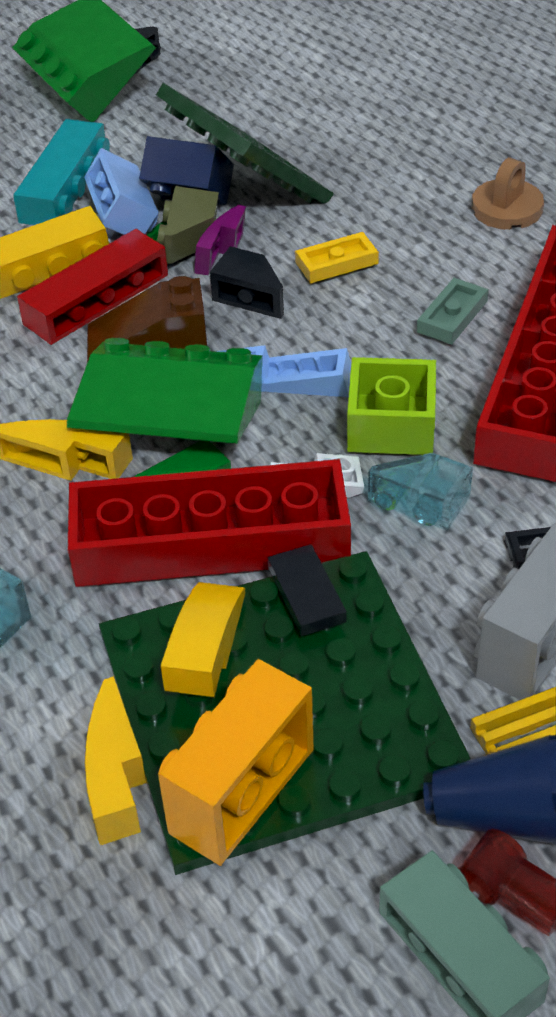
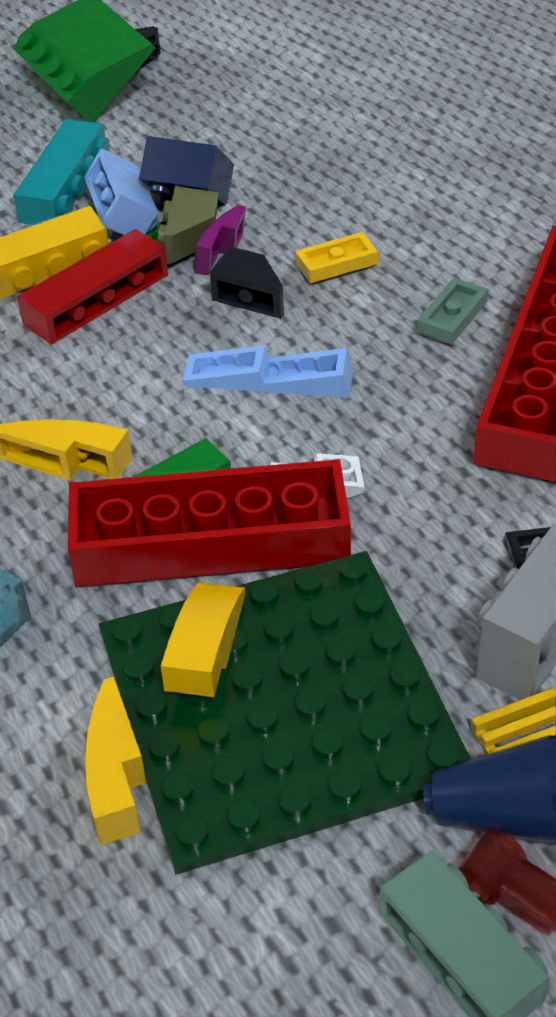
(164, 313): reddish brown slope -> none
(168, 391): green slope -> none
(237, 760): light orange brick -> none
(243, 146): dark green plate -> none
(307, 590): black tile -> none
(391, 406): lime brick -> none
(422, 487): clear light blue slope -> none
(508, 198): medium nougat tile -> none

